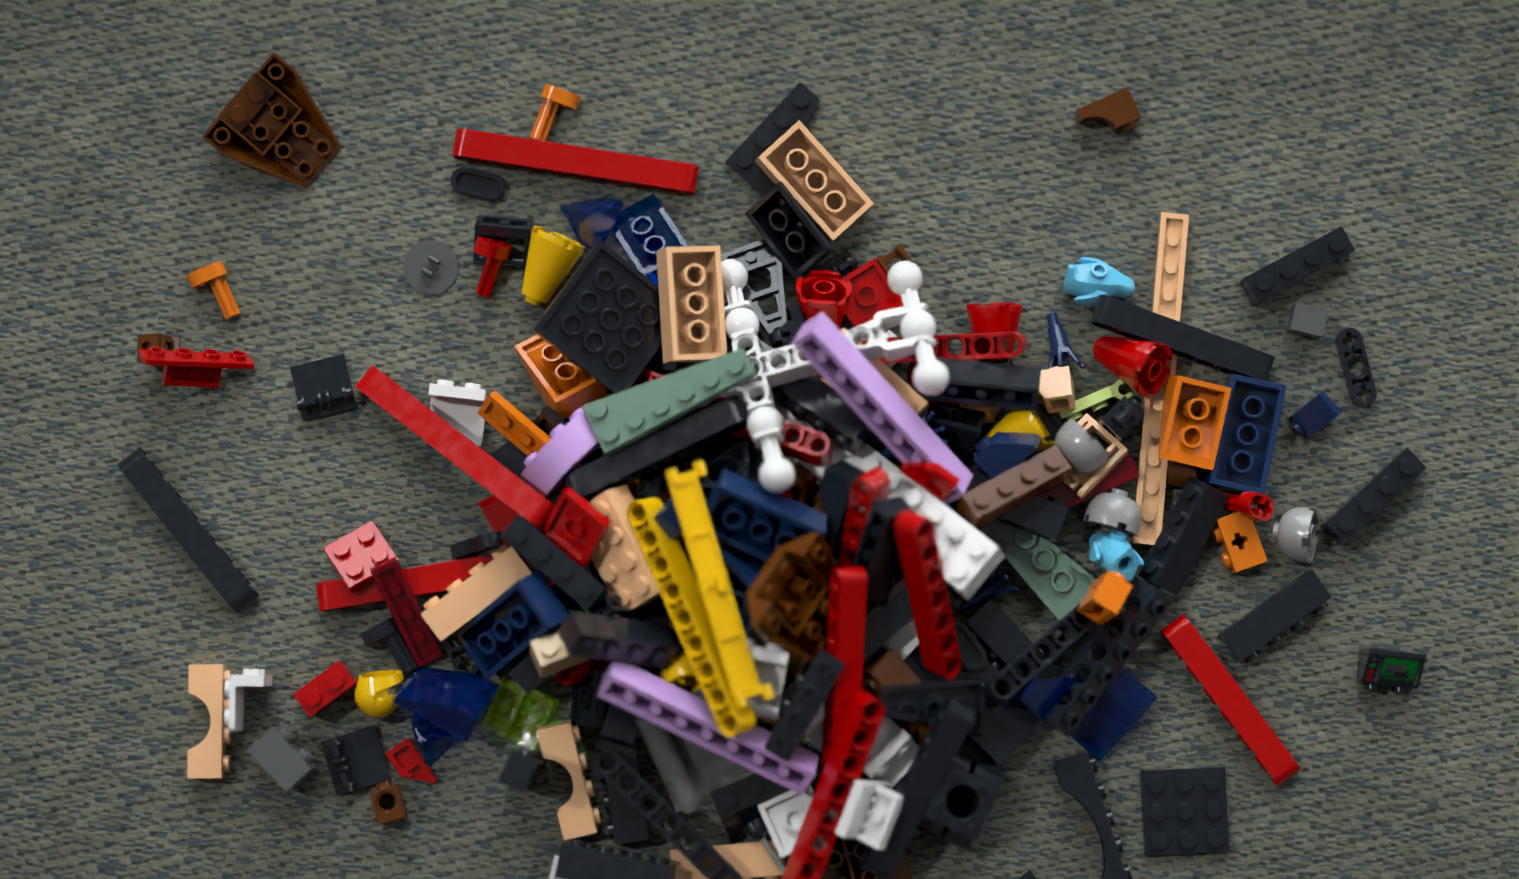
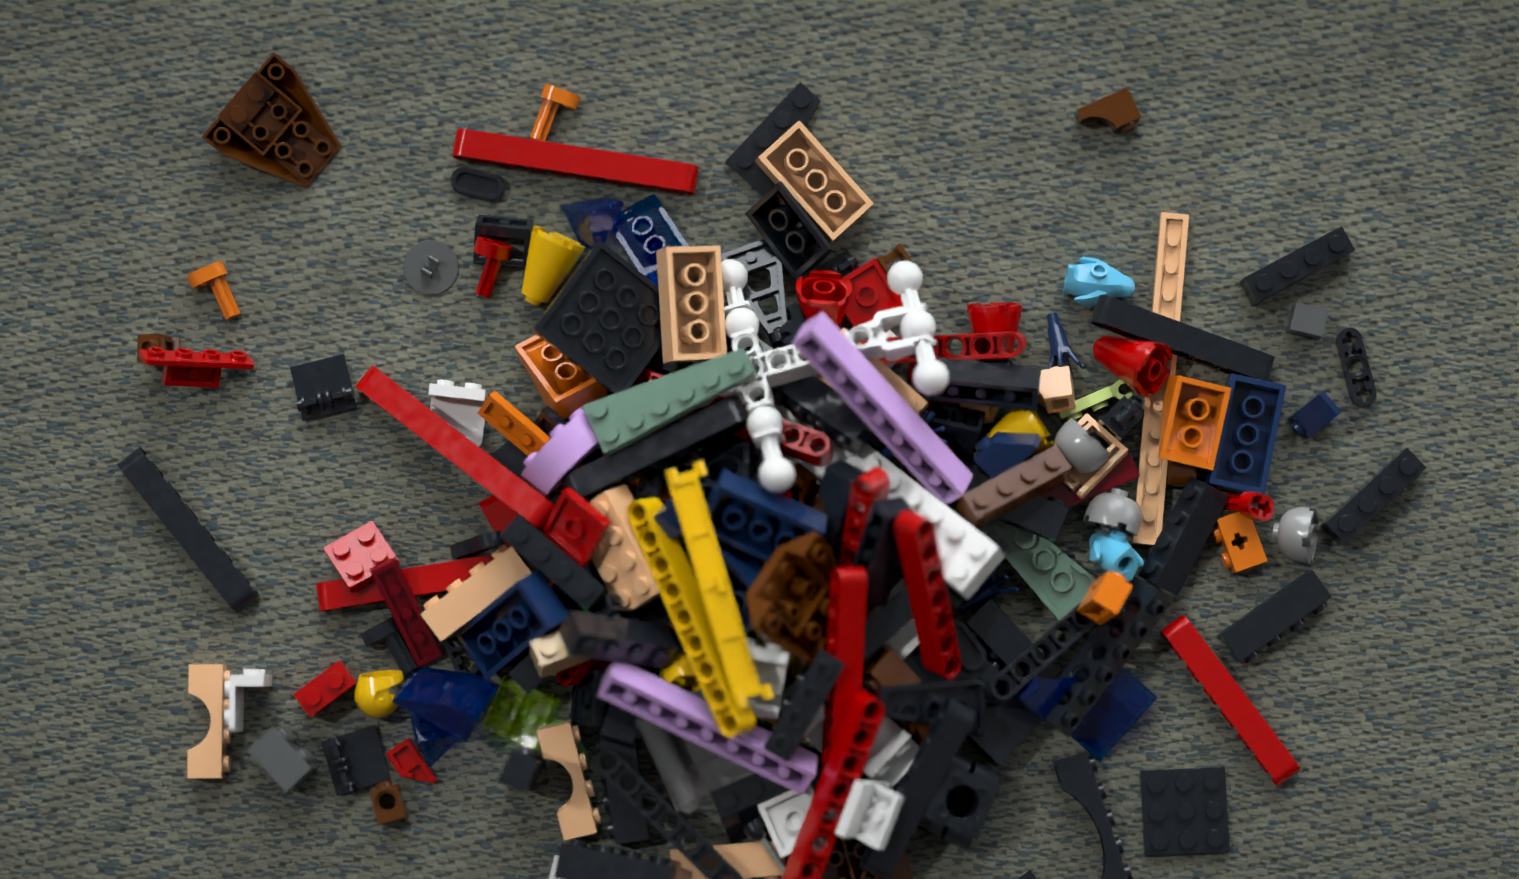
(931, 477): red tile -> none
(1390, 668): black slope -> none

